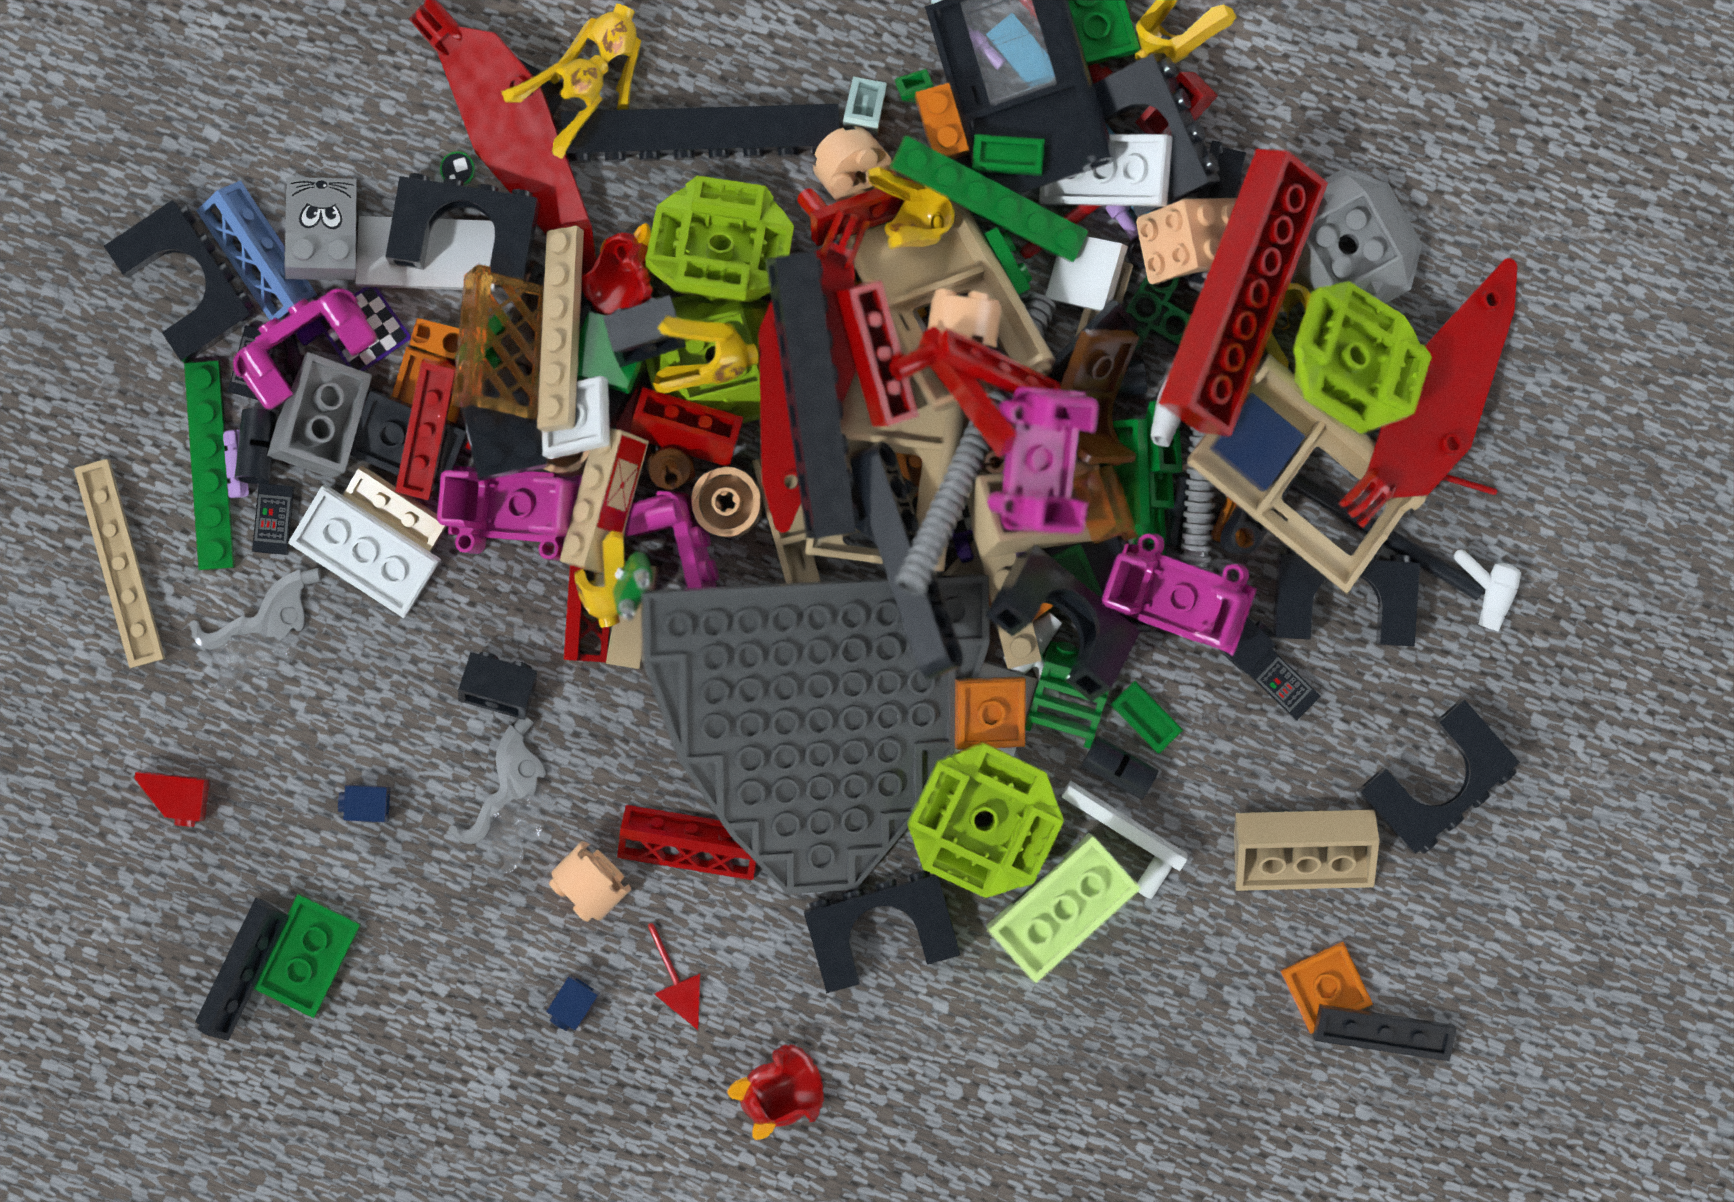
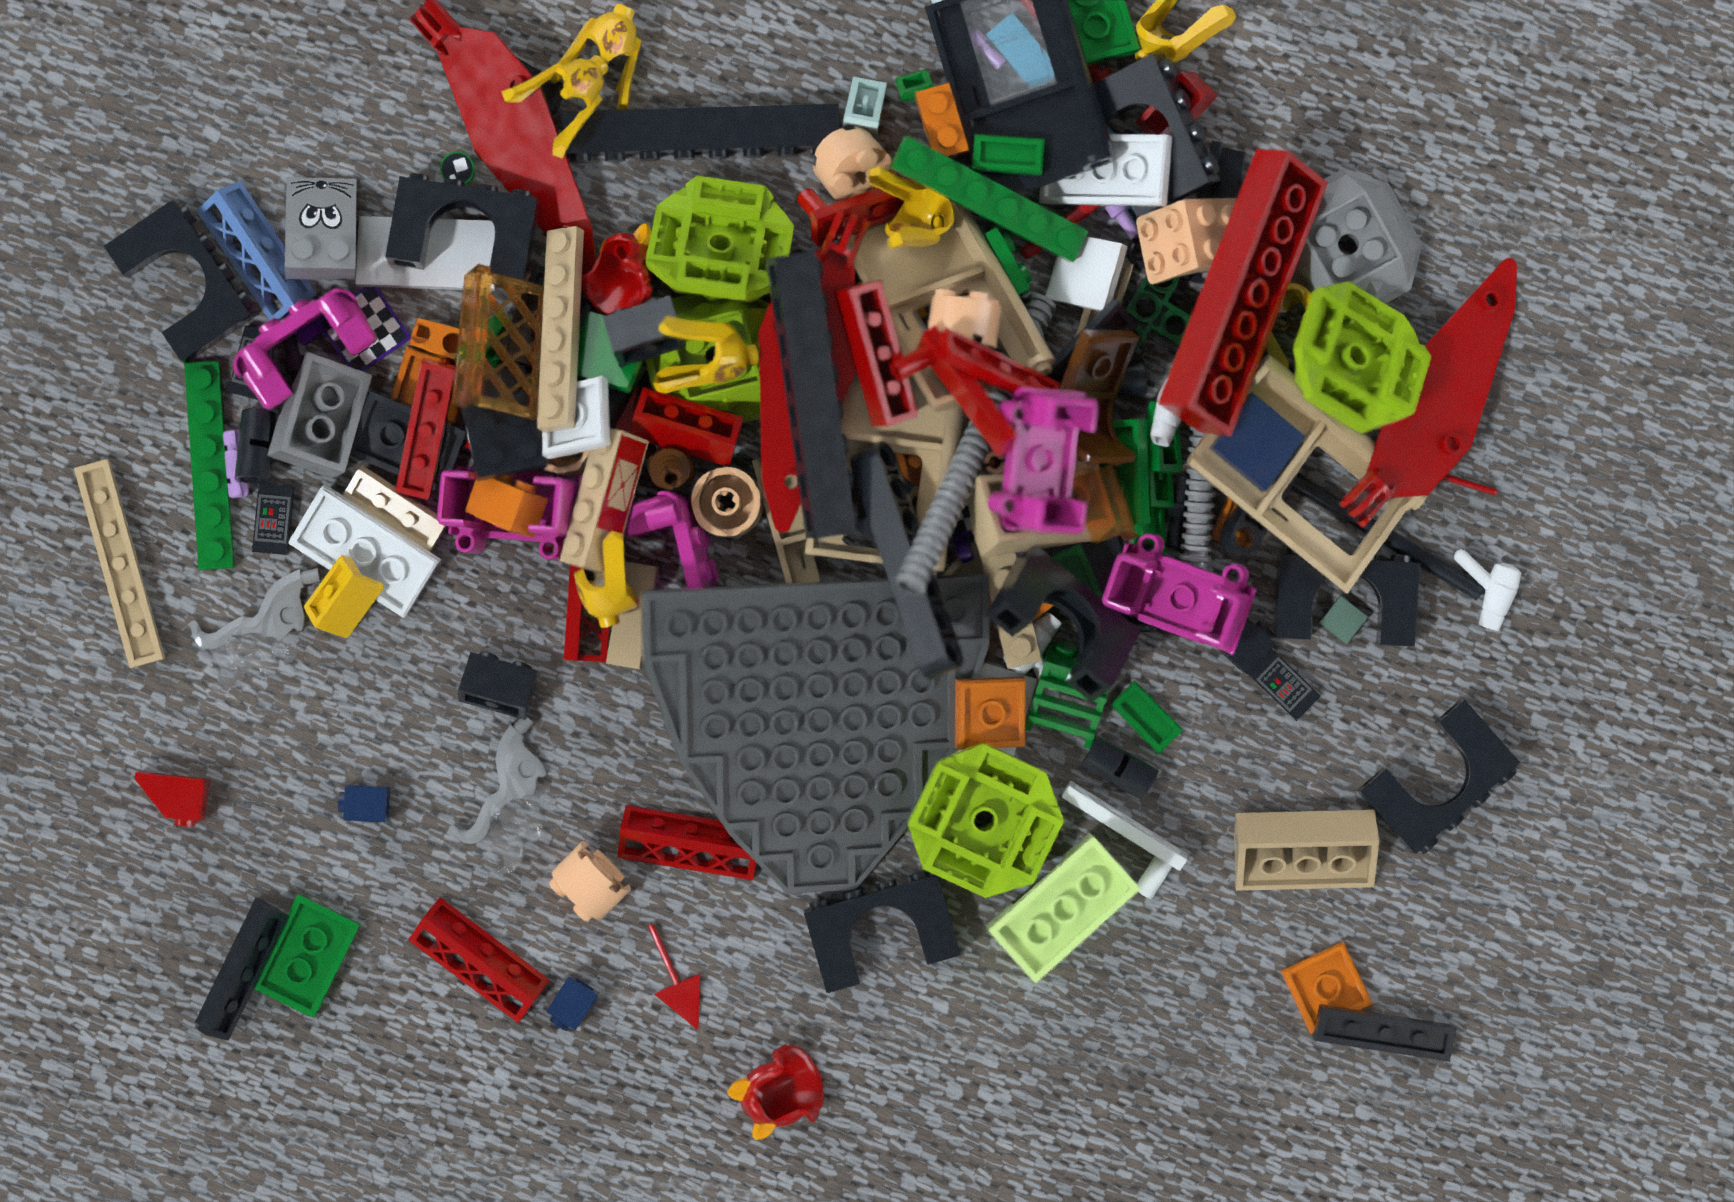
(342, 598): none -> yellow panel
(481, 956): none -> red fence
(507, 504): none -> orange brick
(630, 583): green piece -> none
(1343, 620): none -> sand green tile

